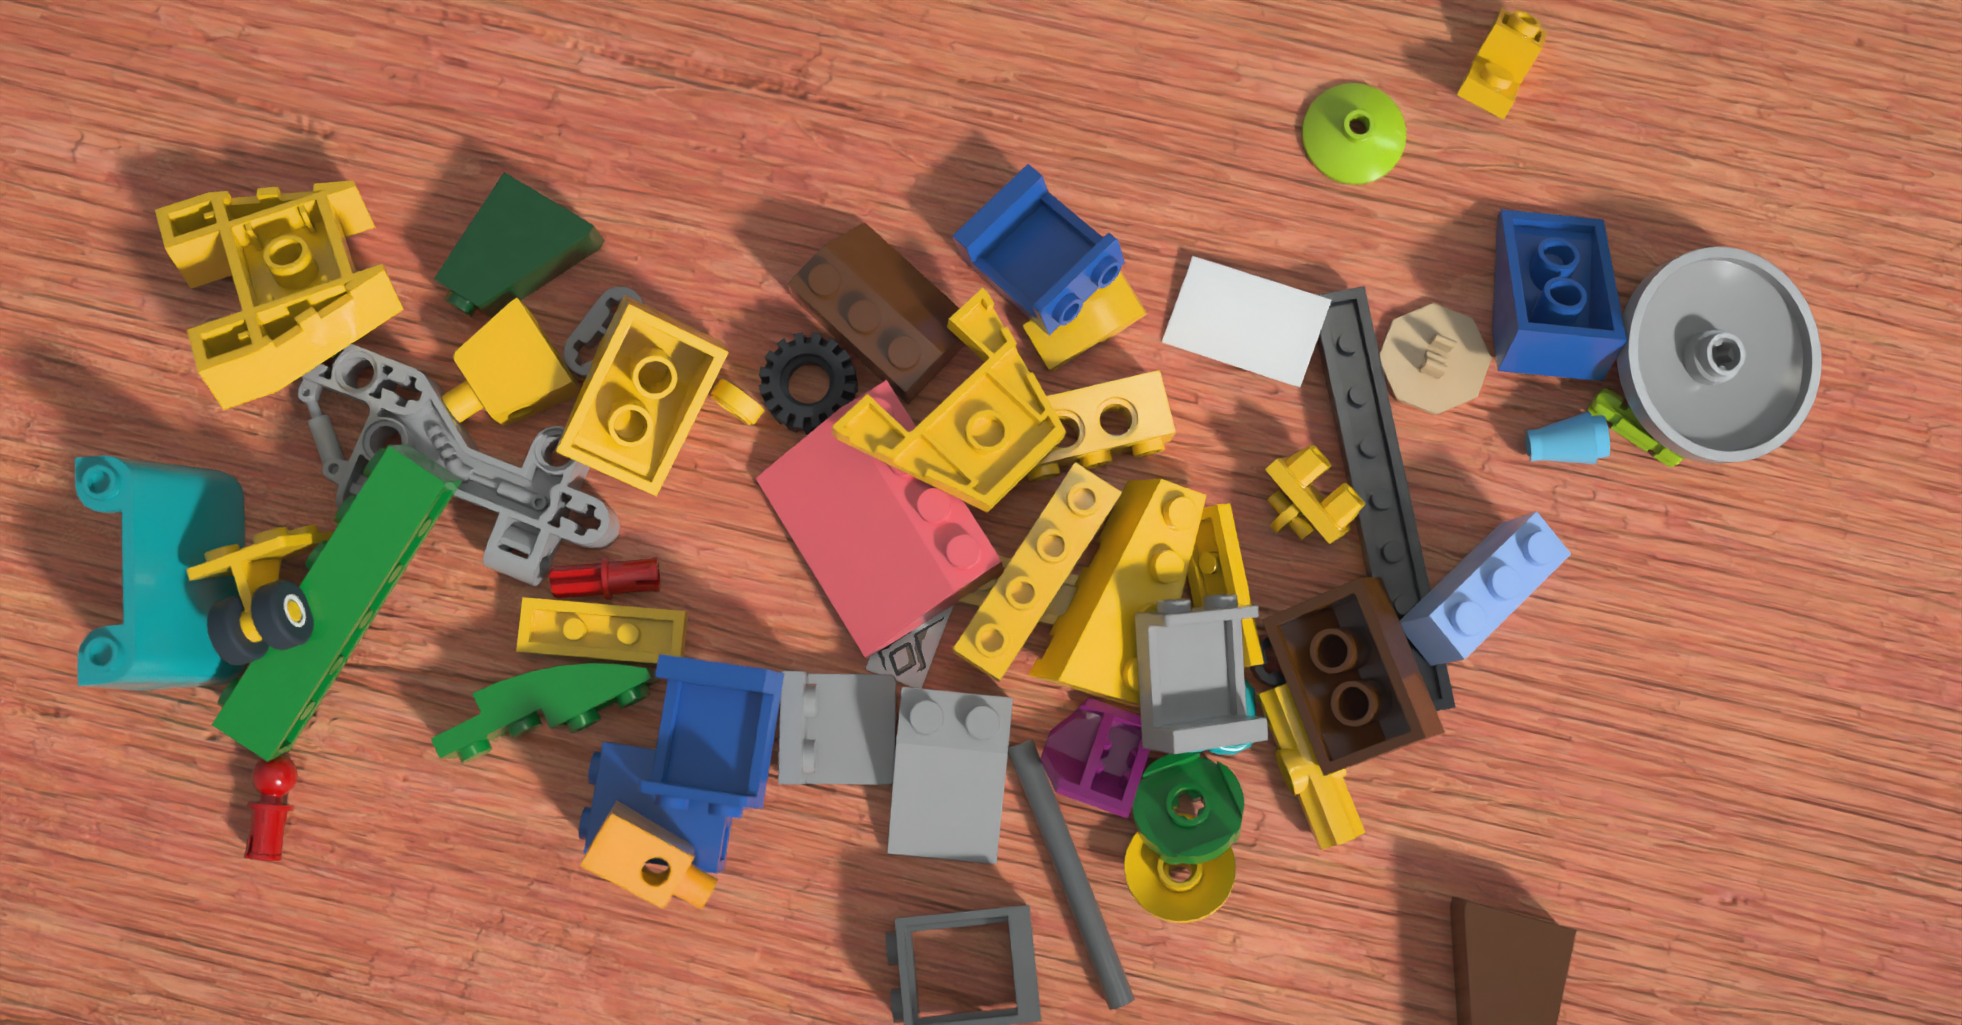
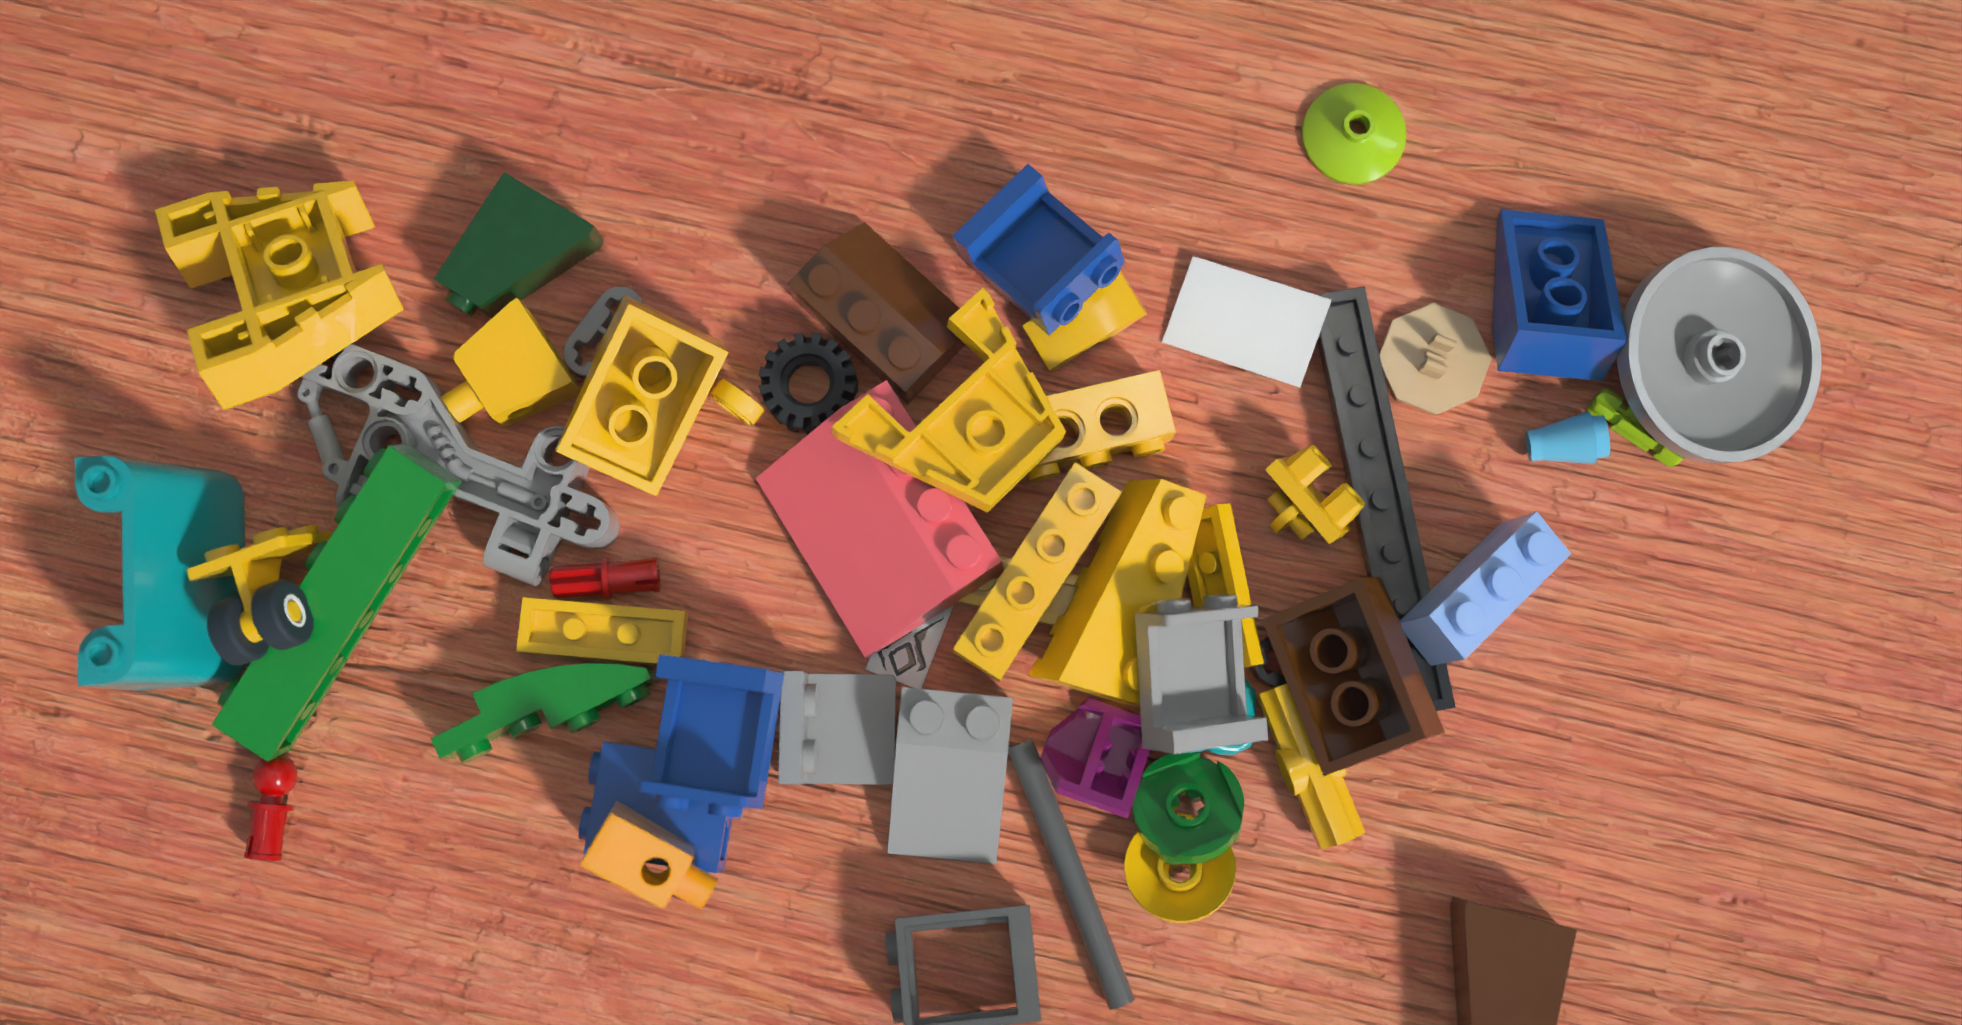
(1503, 62): yellow slope -> none

